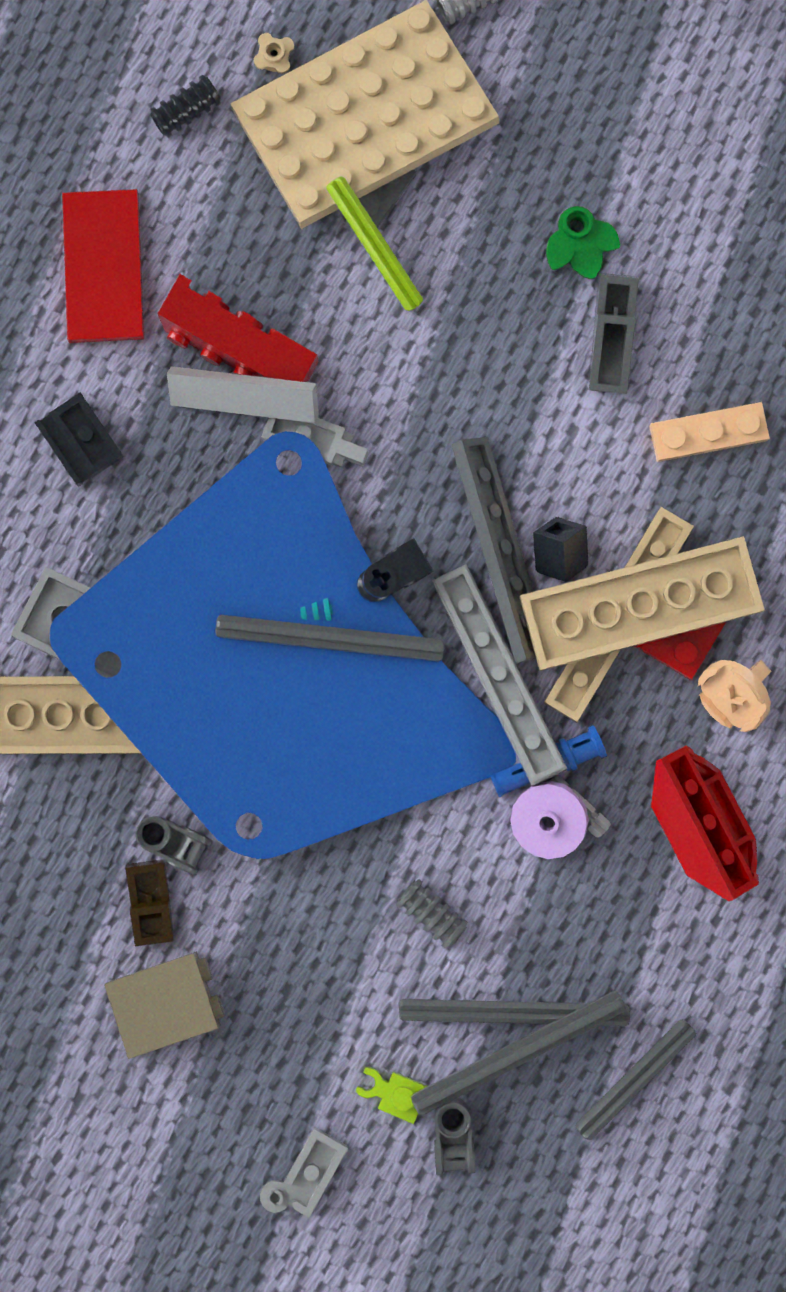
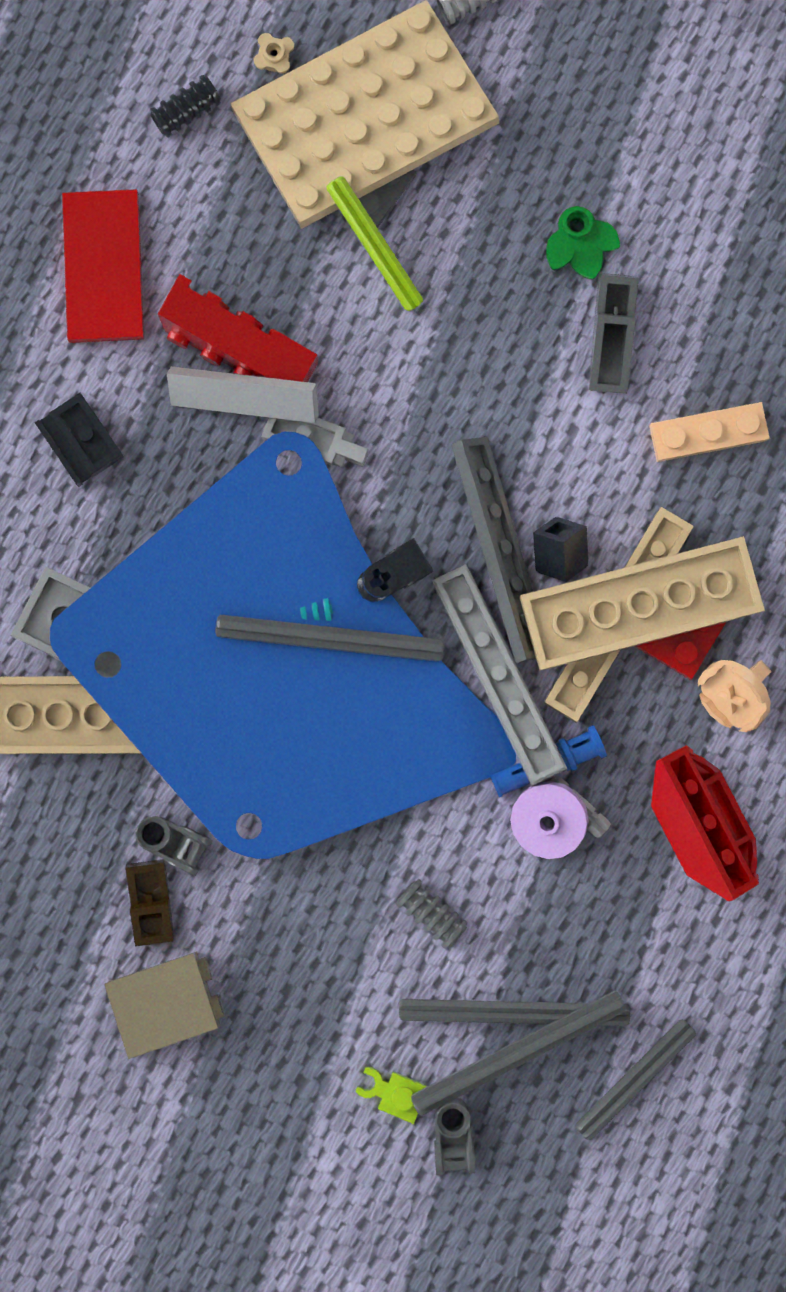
(306, 1177): light grey hinge -> none

